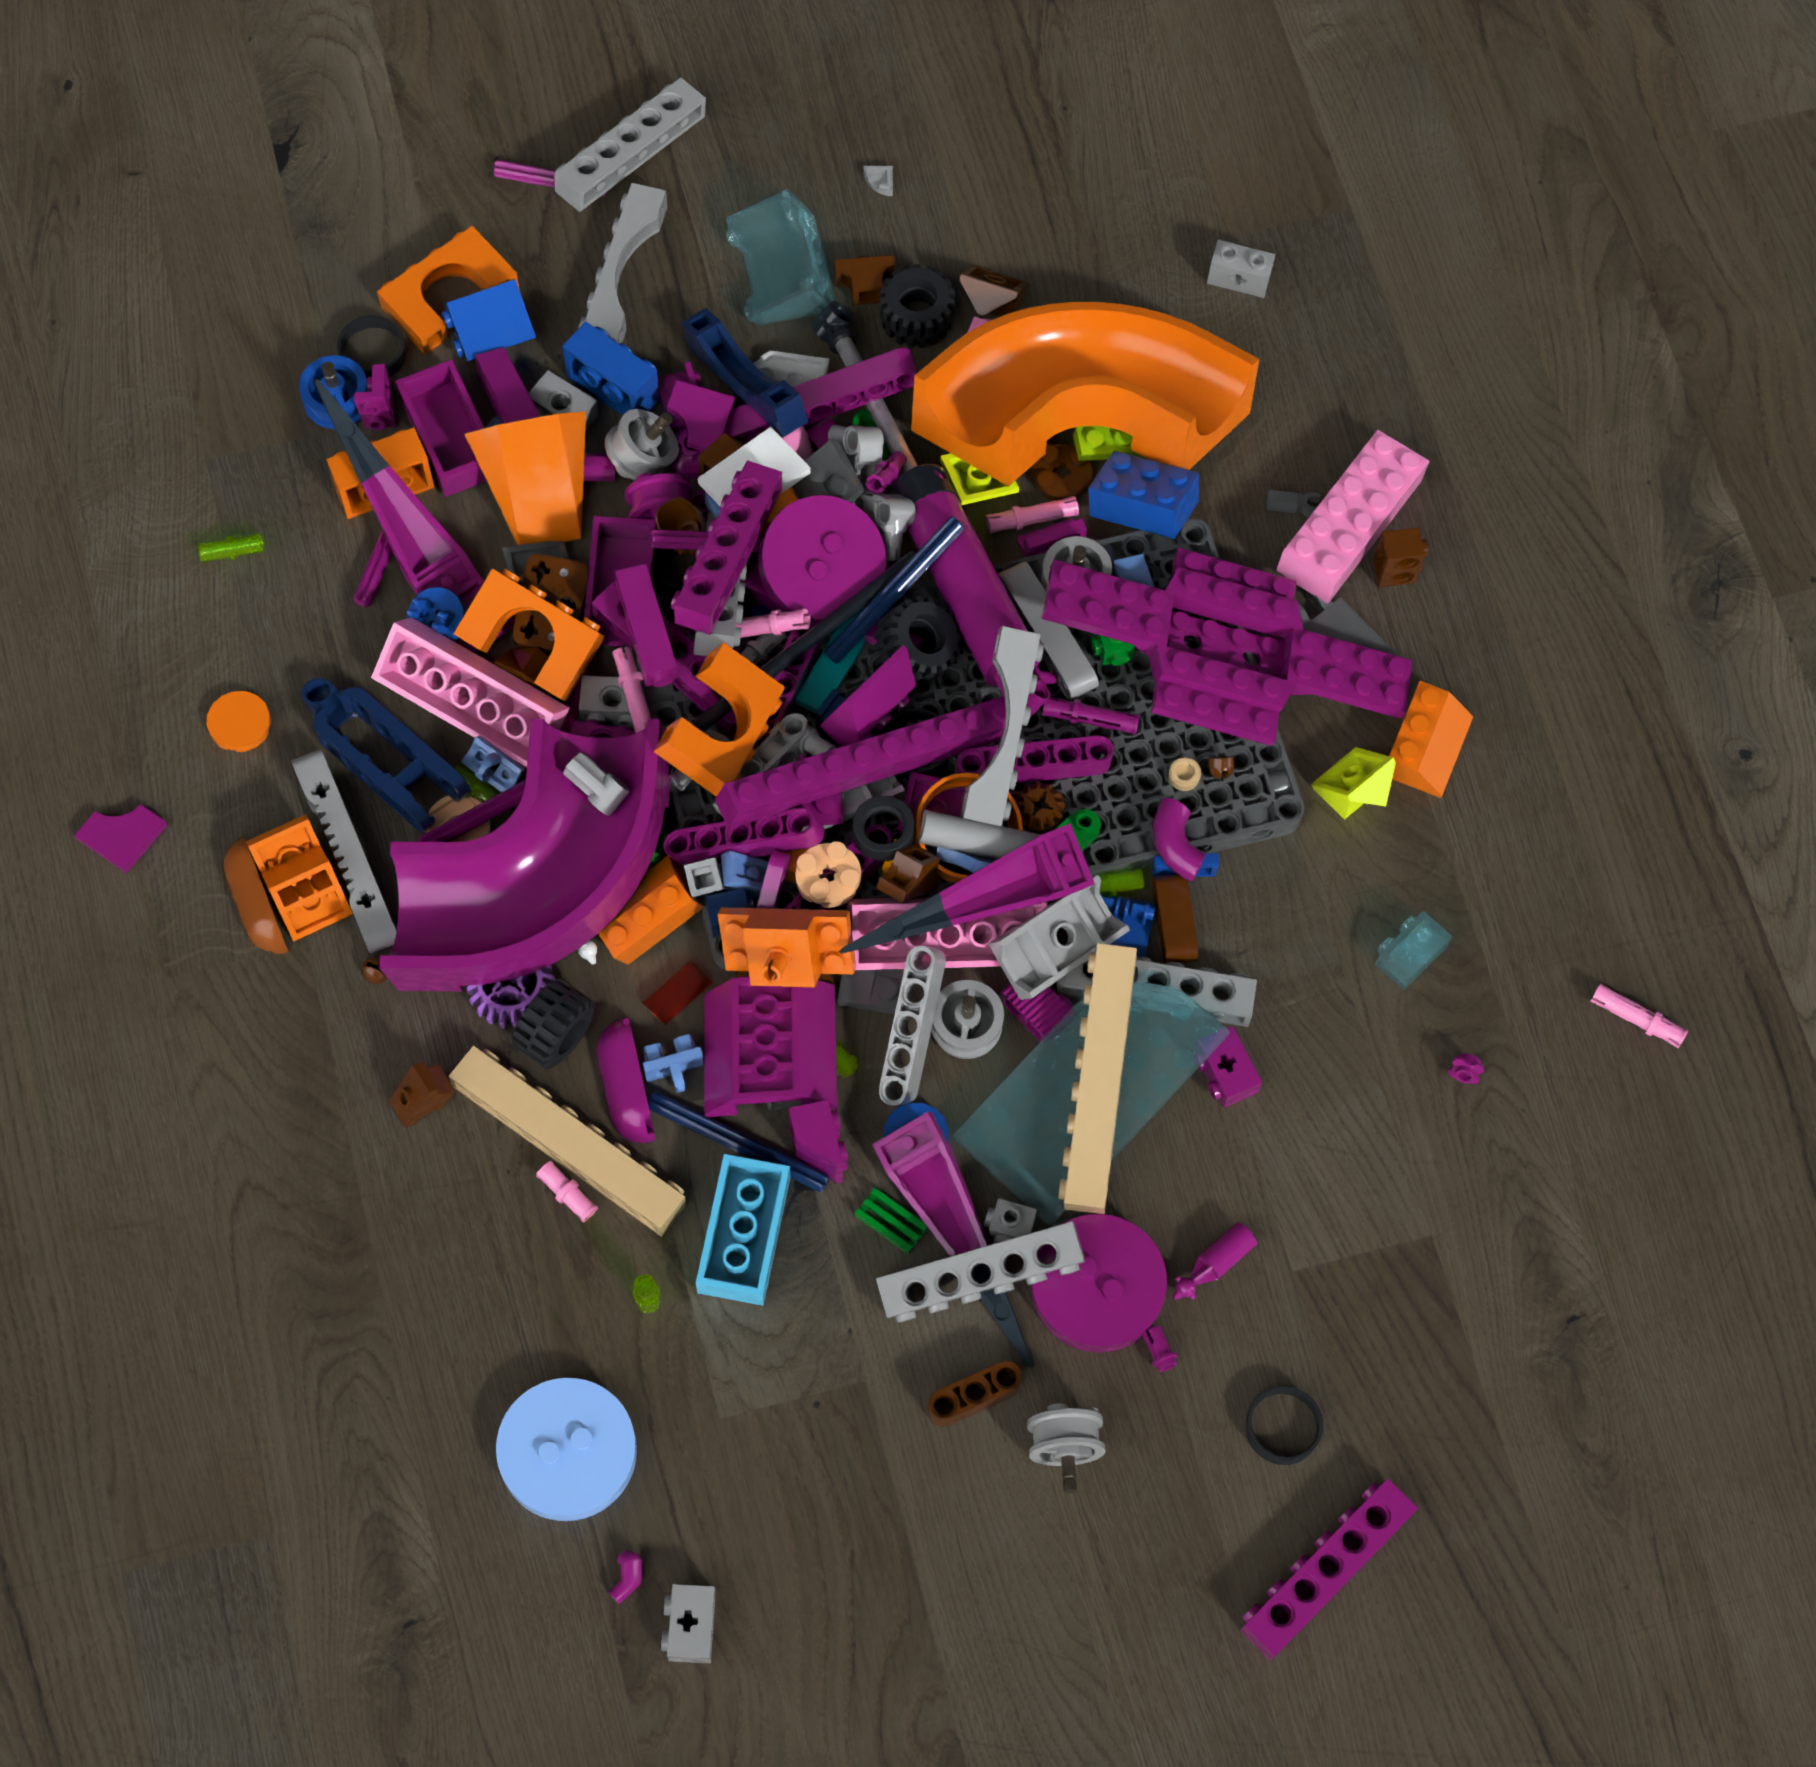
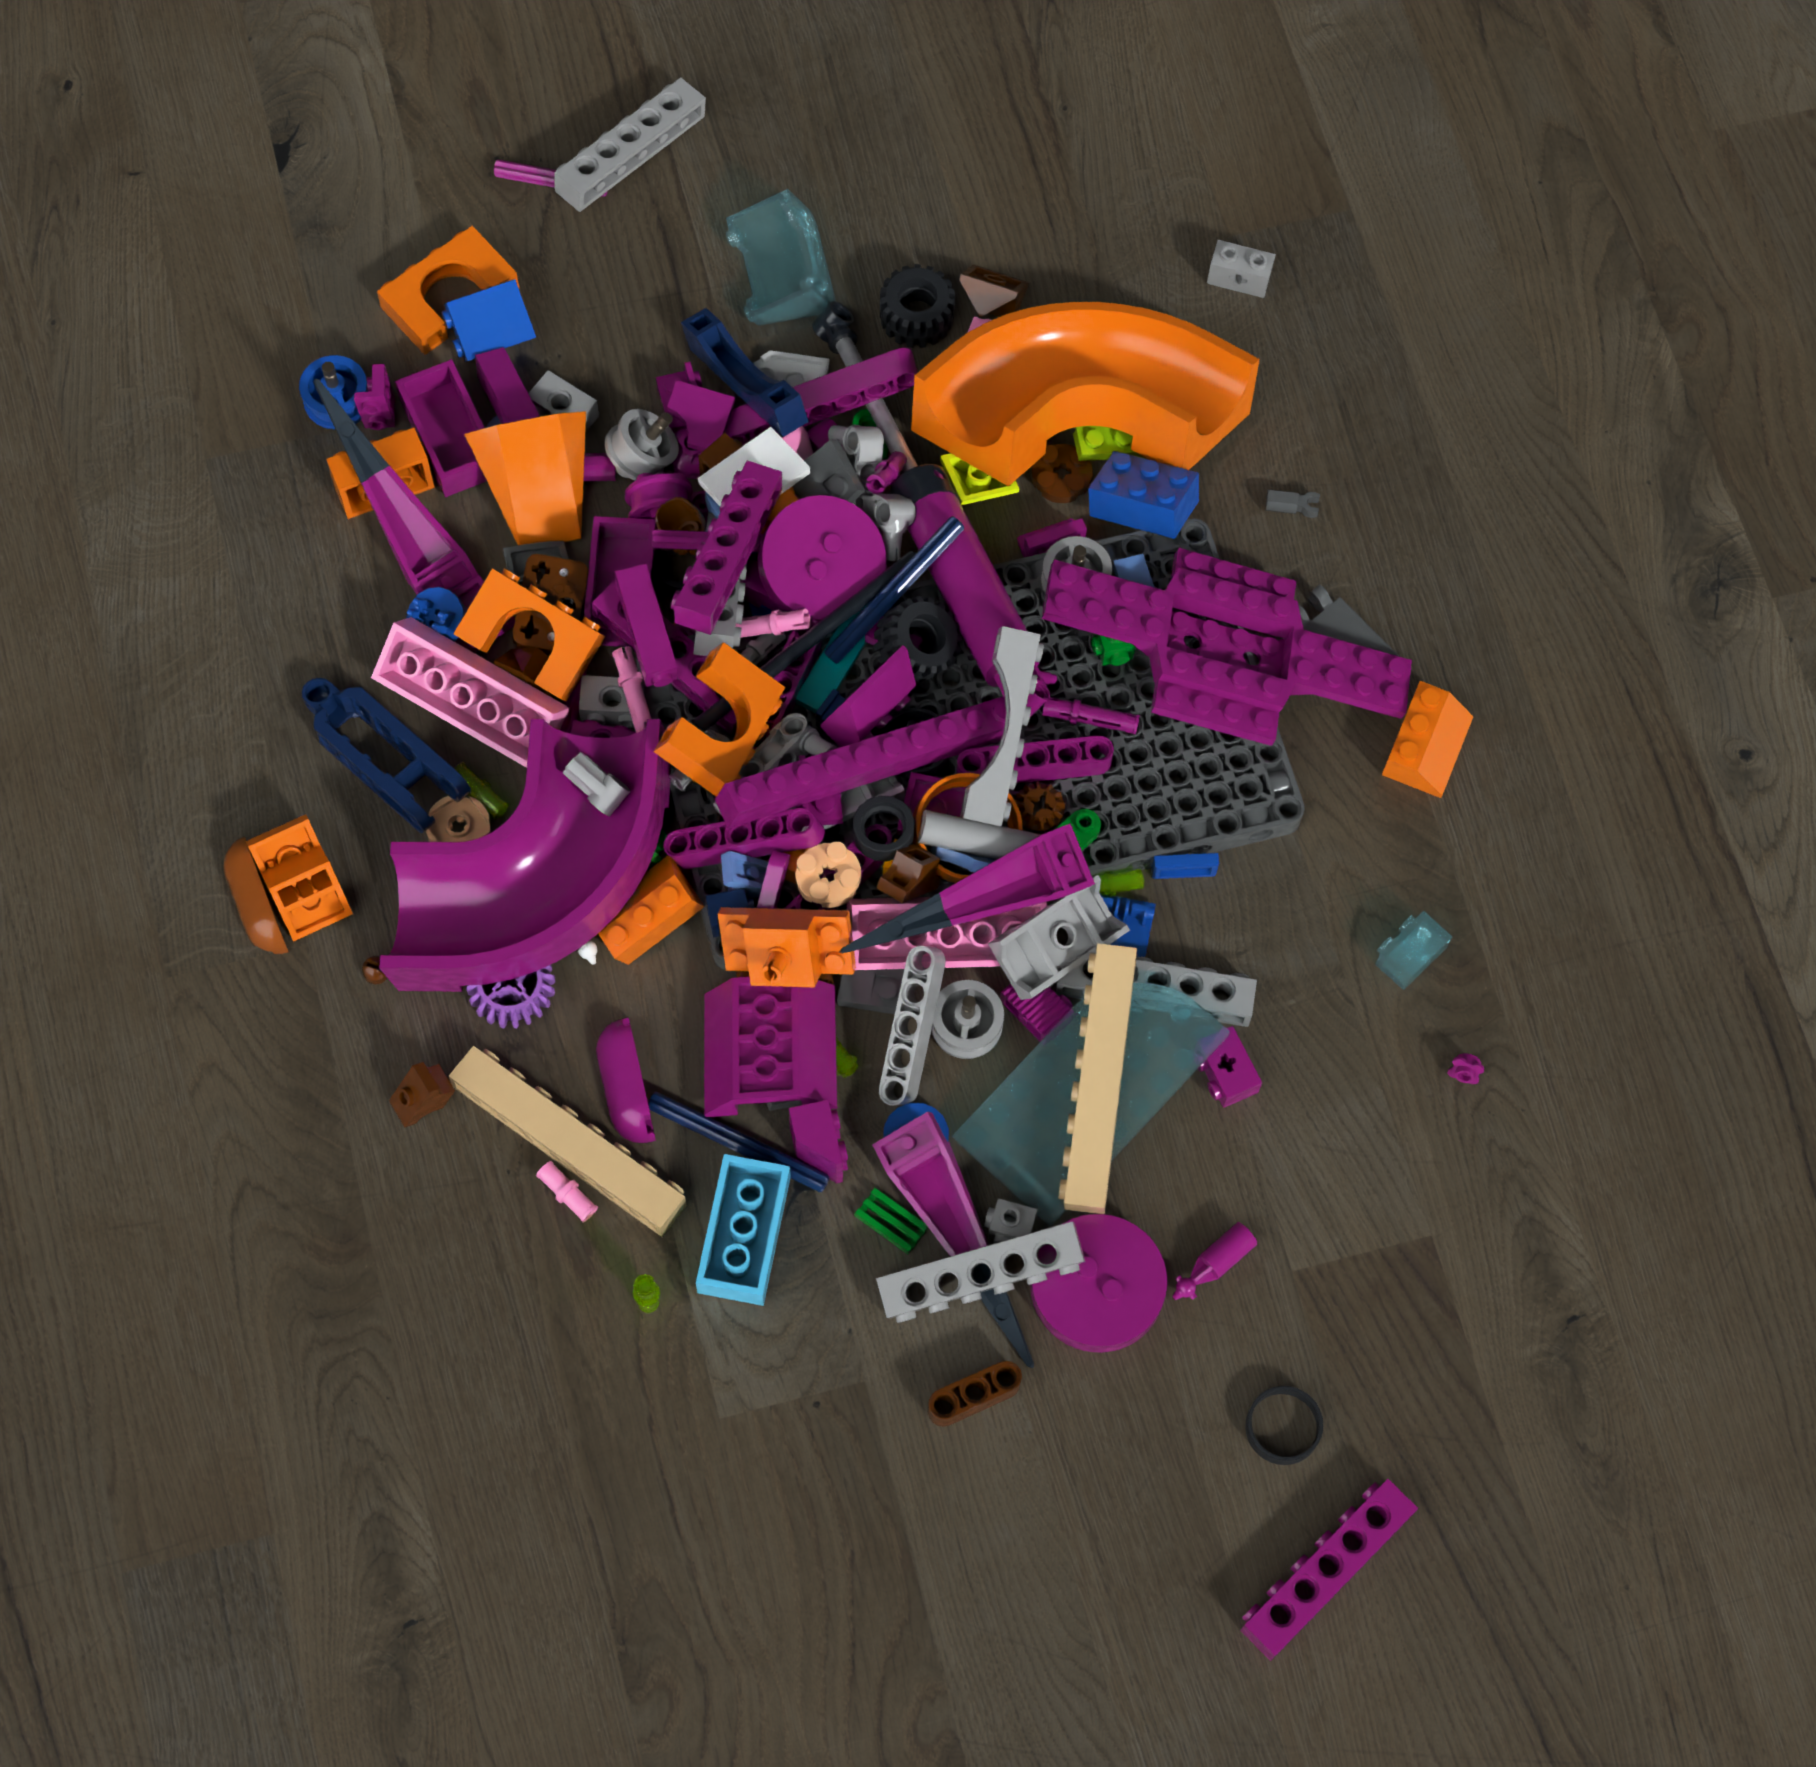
(121, 838): magenta tile -> none
(231, 547): clear neon green pin -> none
(238, 721): orange tile -> none
(316, 780): light grey gear -> none
(373, 572): magenta axle -> none
(374, 321): black tyre -> none
(476, 816): magenta axle -> none
(483, 756): medium blue hips -> none
(553, 1023): black tyre -> none
(566, 1449): light blue brick -> none
(610, 371): blue brick -> none
(630, 1576): magenta arm -> none
(640, 219): light grey arch -> none
(677, 992): clear red tile -> none
(685, 1059): medium blue hips -> none
(694, 1602): light grey brick -> none
(704, 877): flat silver brick -> none
(864, 276): reddish brown brick -> none
(879, 178): light grey tile -> none
(1025, 516): bright pink pin -> none
(1060, 649): light grey beam -> none
(1066, 1439): light grey wheel -> none
(1159, 1349): magenta pin -> none
(1172, 842): magenta cylinder -> none
(1175, 918): reddish brown beam -> none
(1184, 774): tan tile -> none
(1221, 765): reddish brown hinge -> none
(1352, 516): bright pink brick -> none
(1356, 780): neon yellow slope -> none
(1399, 557): reddish brown brick -> none
(1633, 1012): bright pink pin -> none

